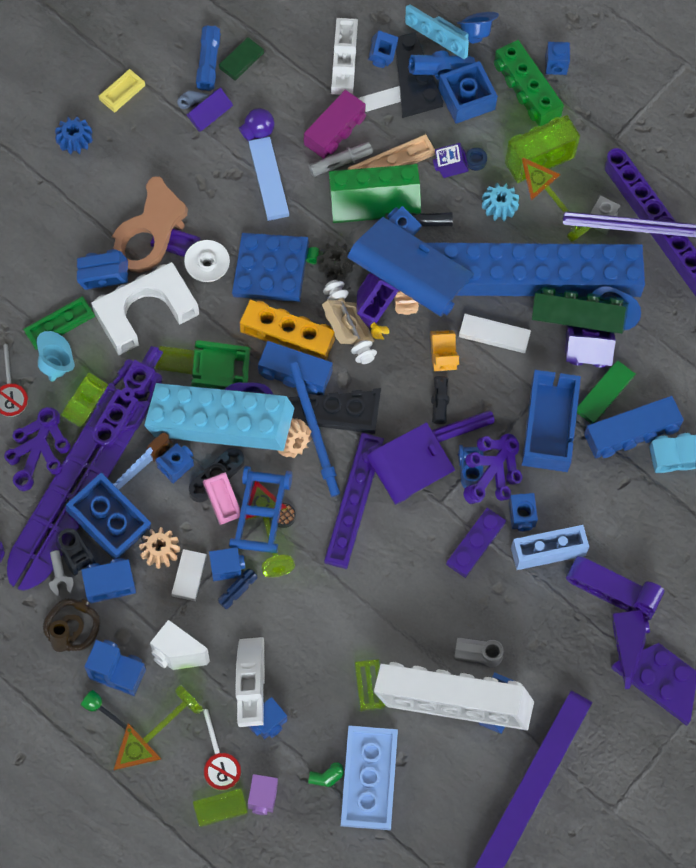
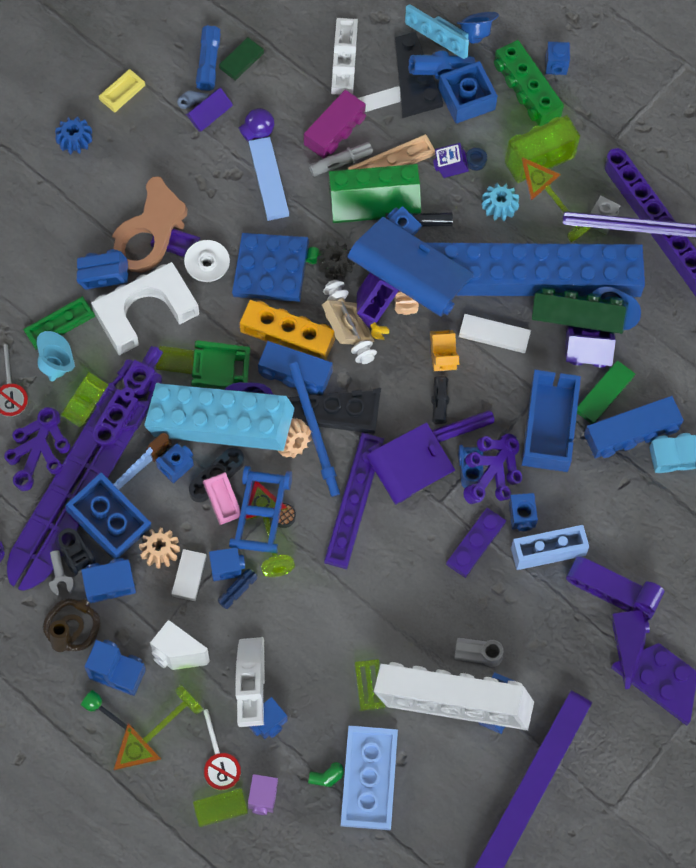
(387, 45): blue brick -> none

